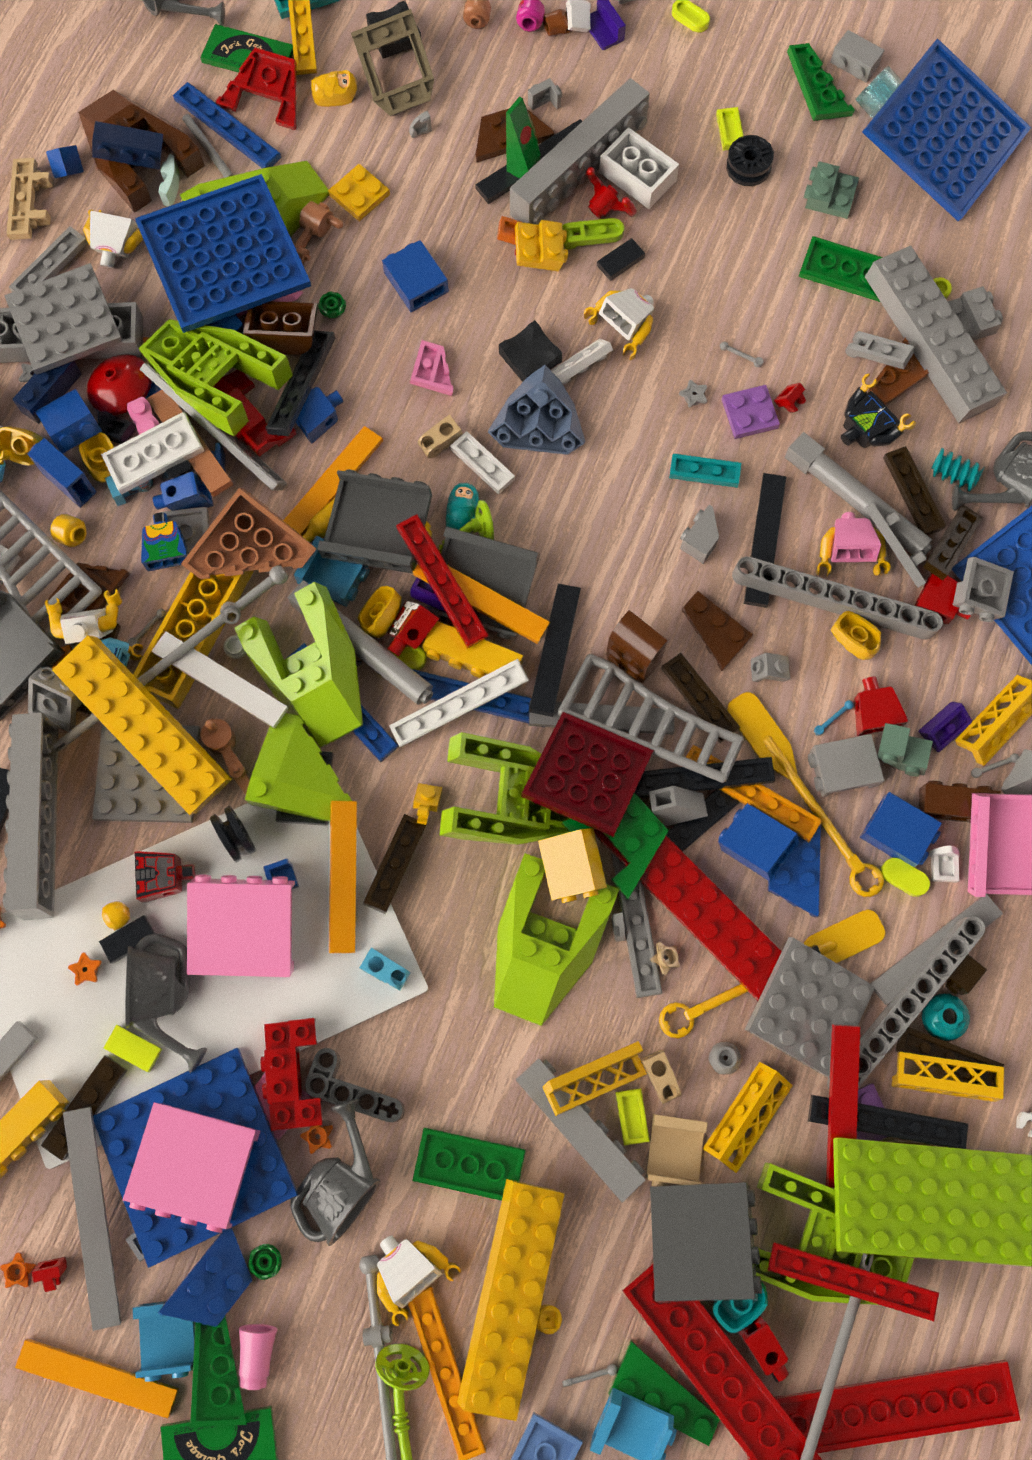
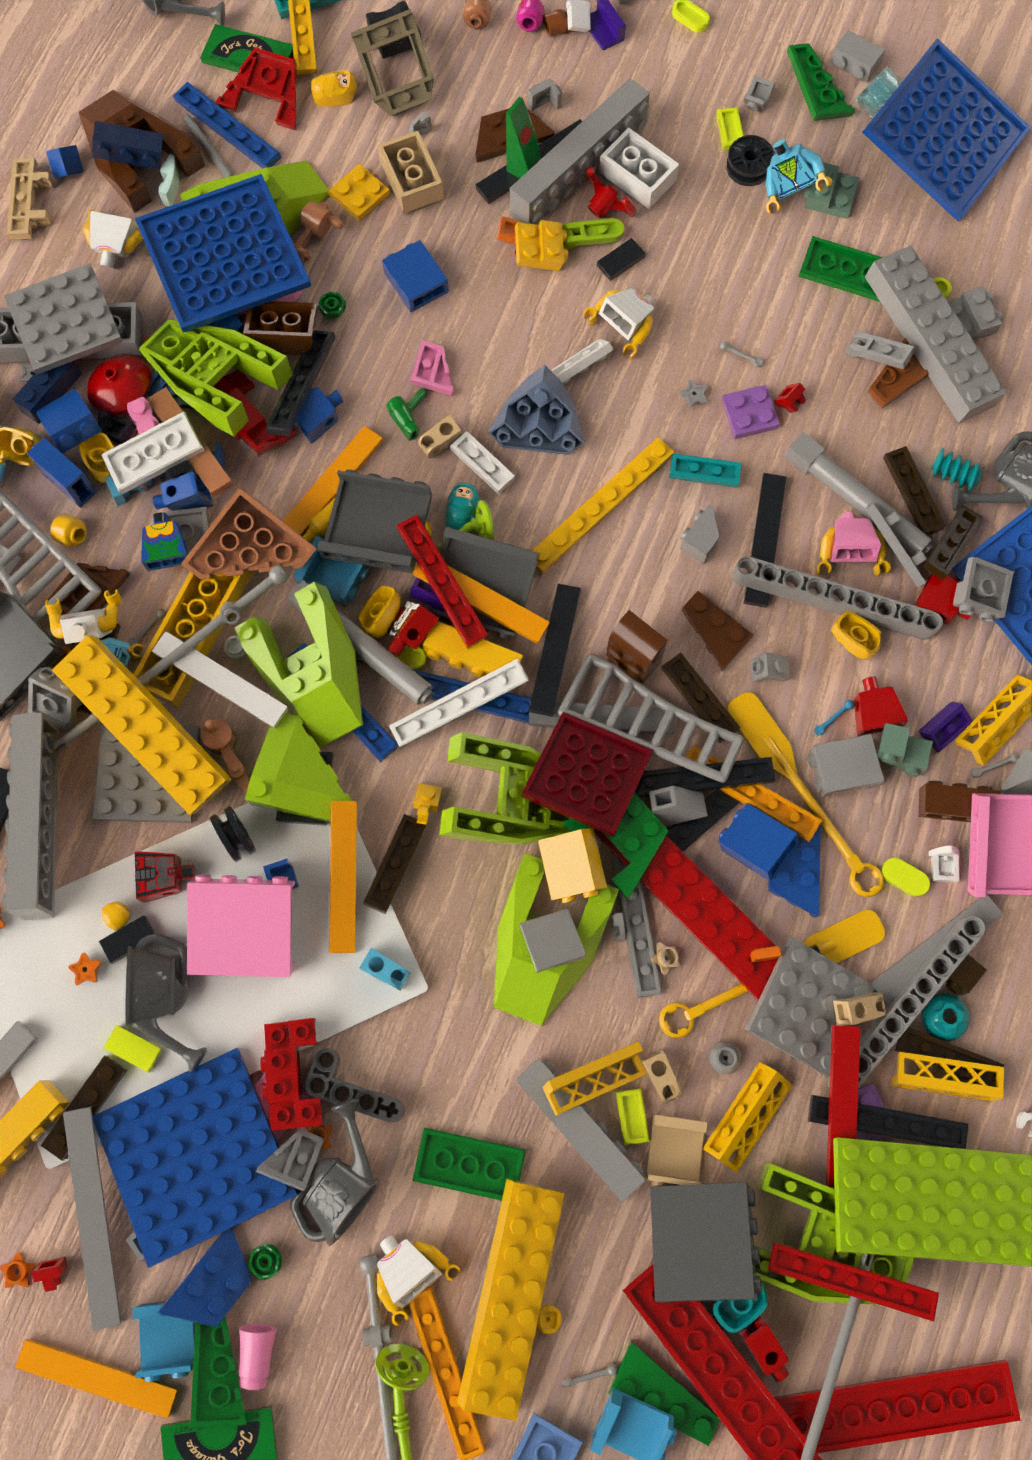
(52, 259): light grey plate -> none
(190, 1167): bright pink panel -> none
(230, 442): light grey tile -> none
(293, 1160): none -> light grey wing
(402, 413): none -> green piece
(411, 172): none -> tan brick
(529, 351): black brick -> none
(552, 940): none -> light grey tile
(602, 503): none -> yellow plate
(758, 94): none -> light grey bracket
(765, 954): none -> orange tile
(792, 171): none -> medium azure torso
(859, 1008): none -> tan leg
(870, 420): black torso -> none
(901, 830): blue brick -> none

